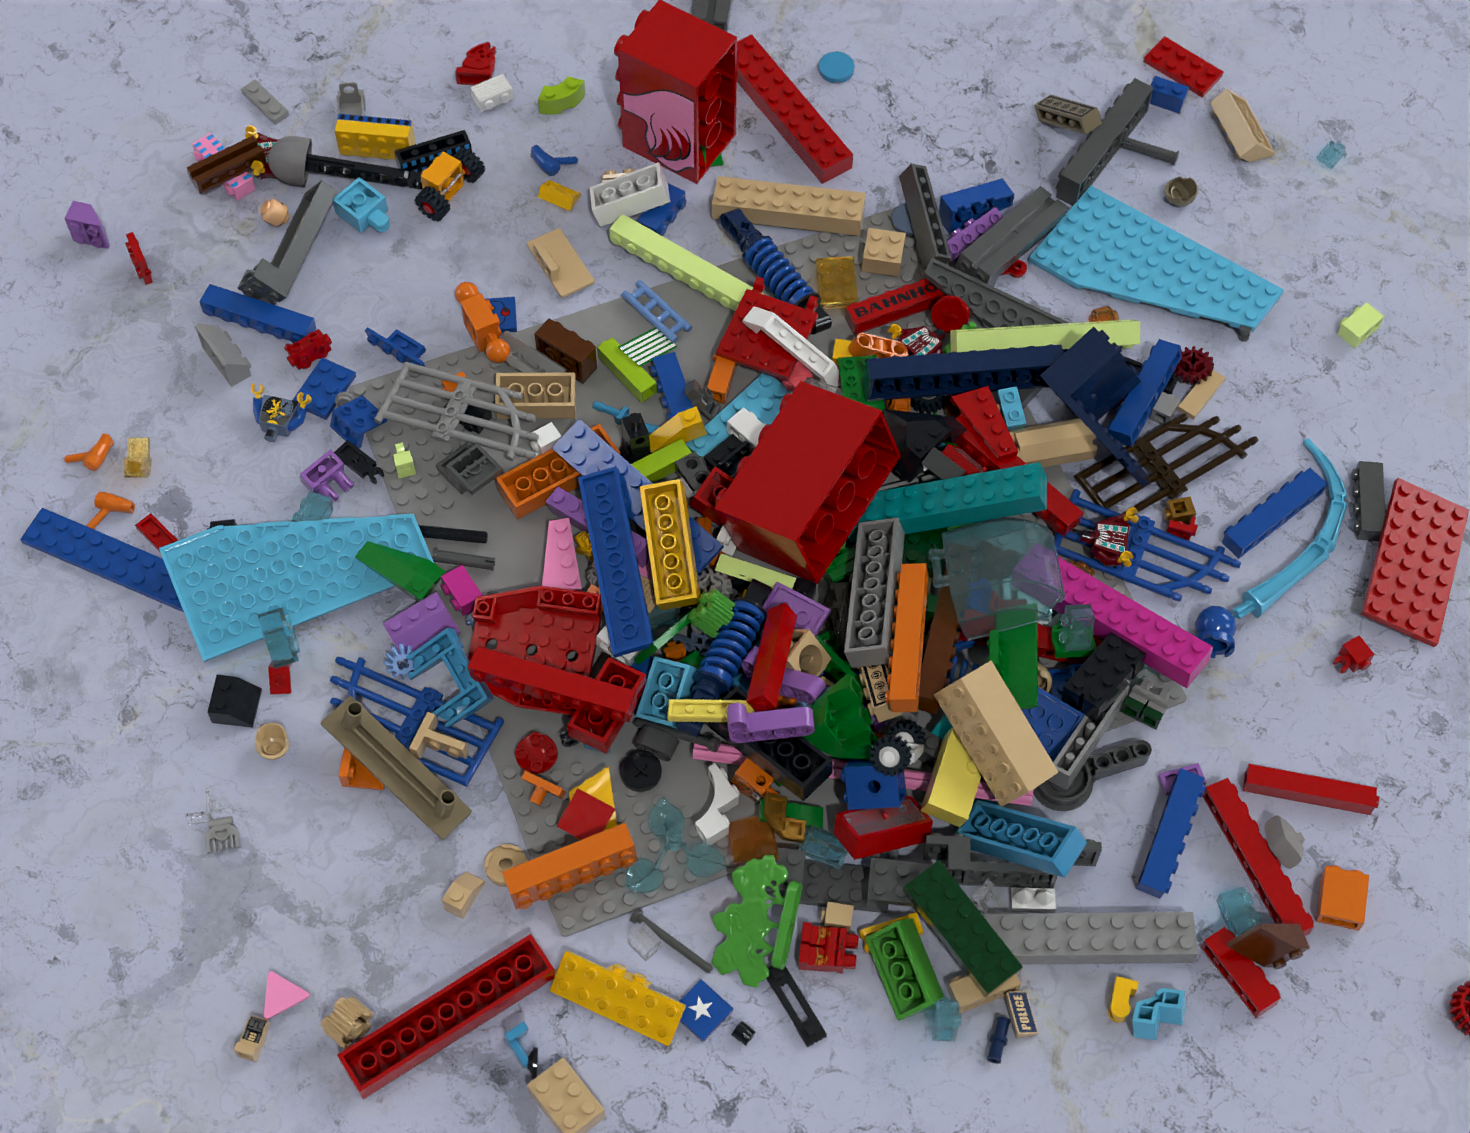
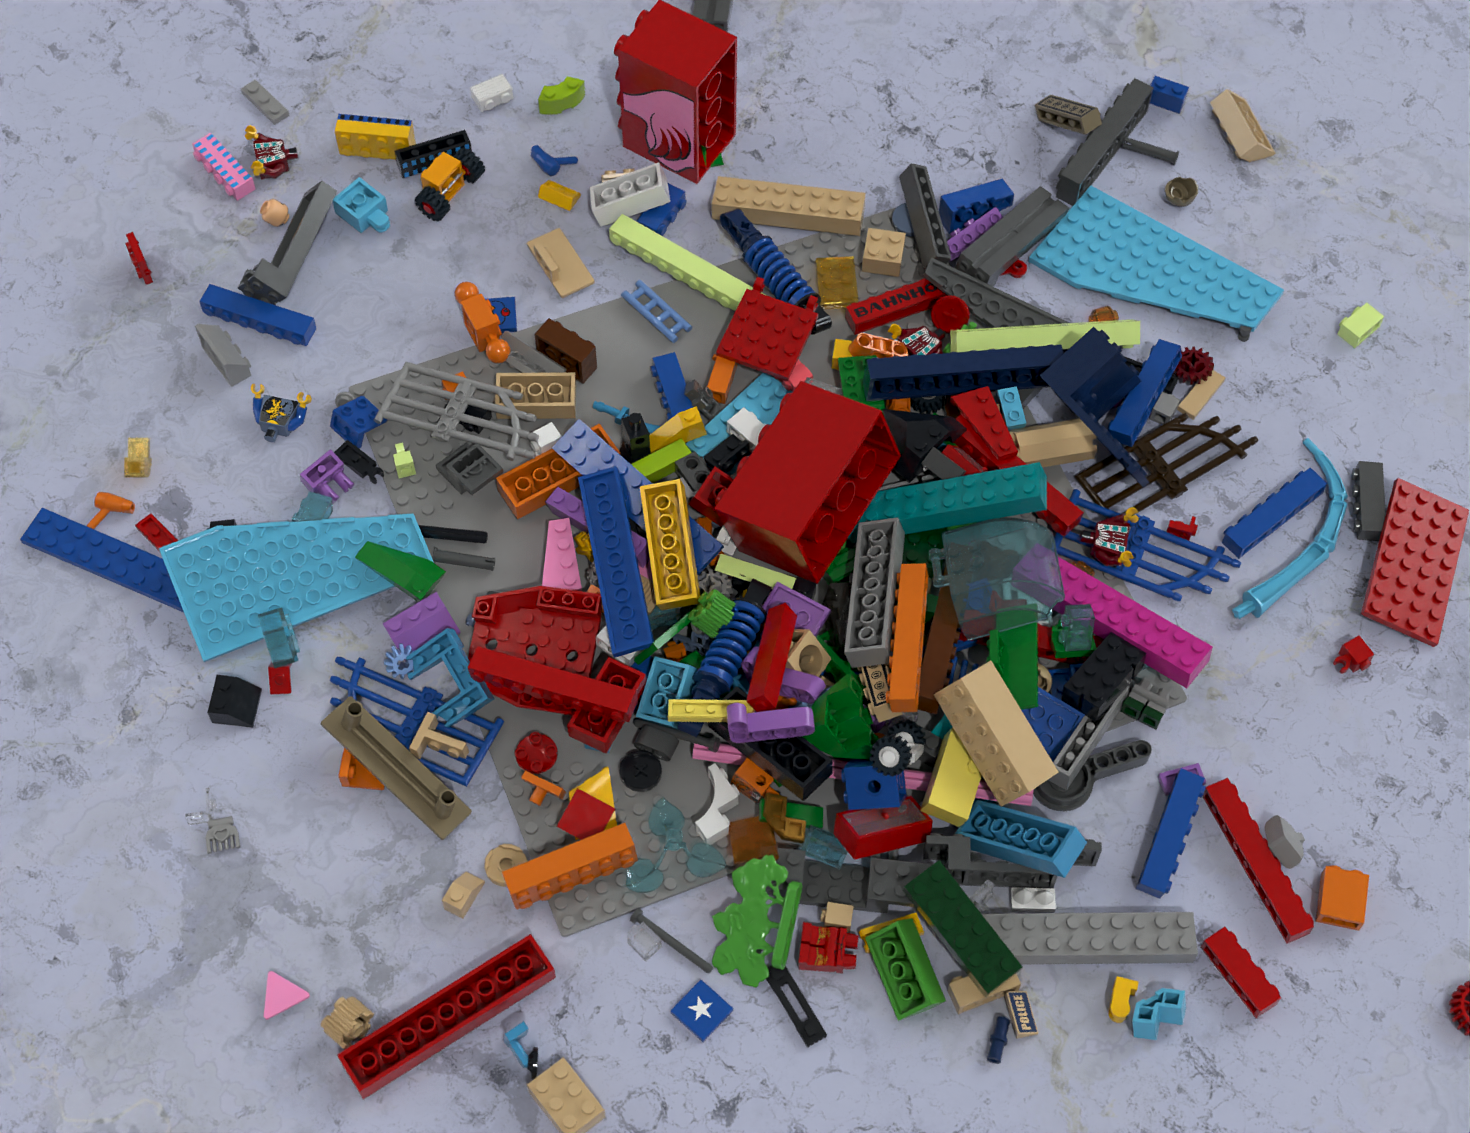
(85, 225): medium lavender slope -> none
(95, 456): orange piece -> none
(225, 164): reddish brown brick -> none
(252, 1038): tan leg -> none
(271, 741): tan hair -> none
(293, 160): piece -> none
(308, 349): red brick -> none
(324, 385): blue plate -> none
(351, 101): light grey piece -> none
(399, 345): blue bracket -> none
(461, 589): dark pink brick -> none
(477, 66): red piece -> none
(567, 741): black bush -> none
(618, 997): yellow bracket -> none
(626, 370): lime brick -> none
(647, 346): sticker -> none
(743, 1033): black hose -> none
(790, 112): red brick -> none
(794, 343): white slope -> none
(836, 67): dark azure tile -> none
(945, 1020): clear light blue brick -> none
(1179, 510): pearl gold brick -> none
(1183, 66): red plate -> none
(1217, 627): blue tile -> none
(1238, 910): clear light blue brick -> none
(1271, 944): reddish brown slope -> none
(1310, 789): red brick -> none
(1332, 154): clear light blue bracket -> none

